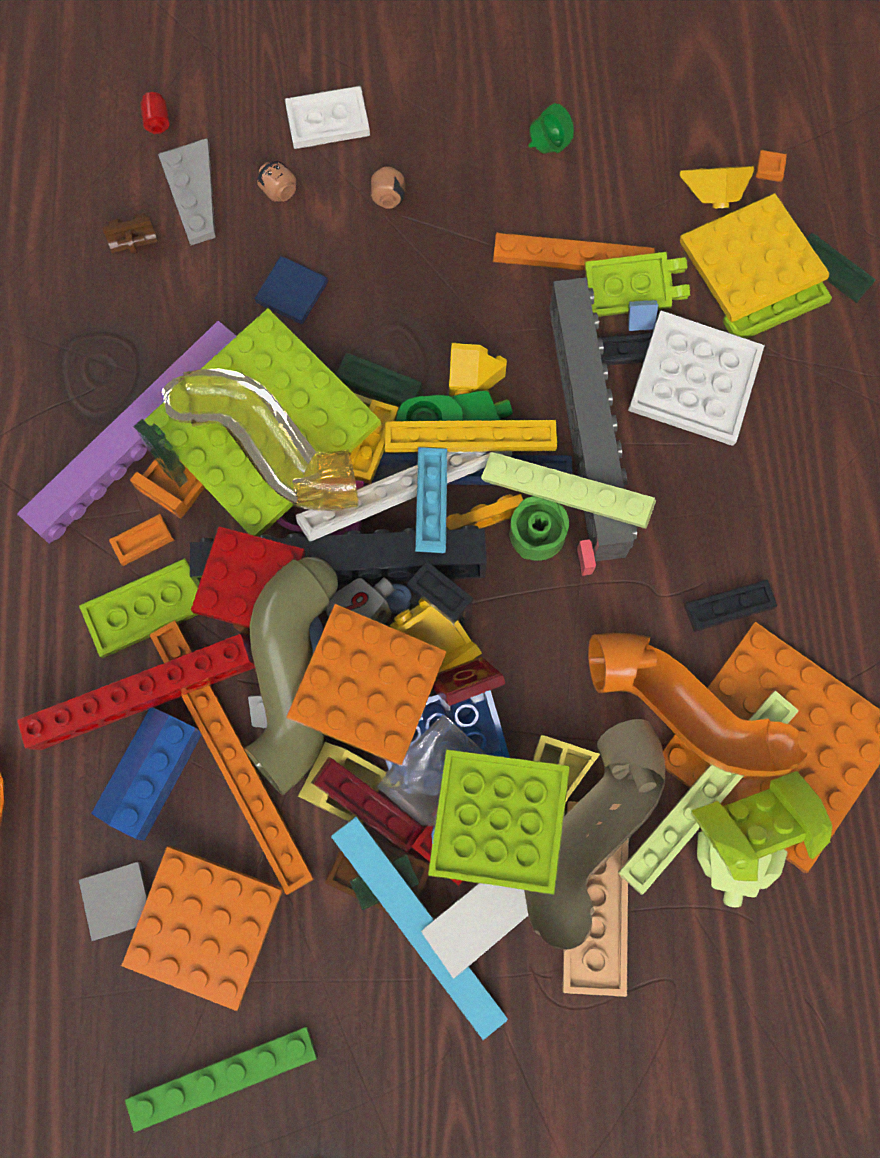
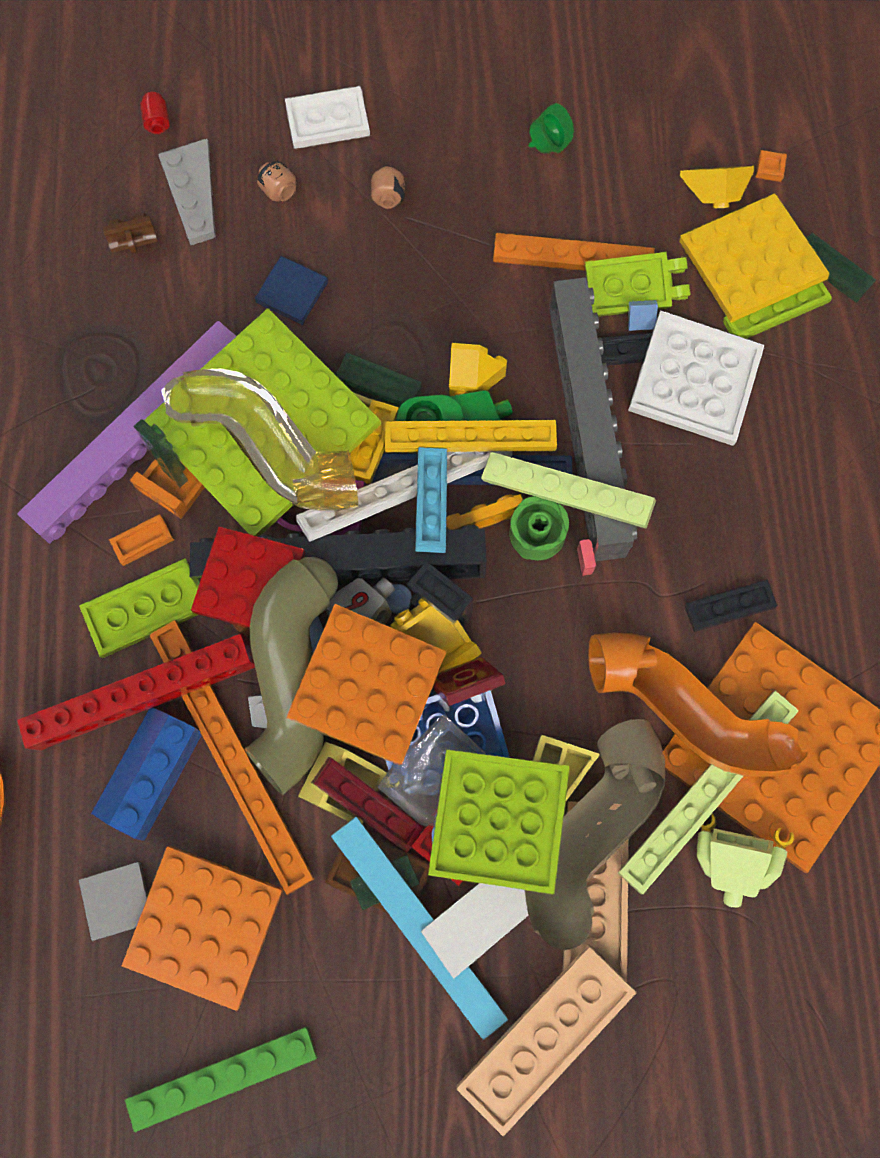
(545, 1040): none -> light nougat plate
(765, 824): lime piece -> none

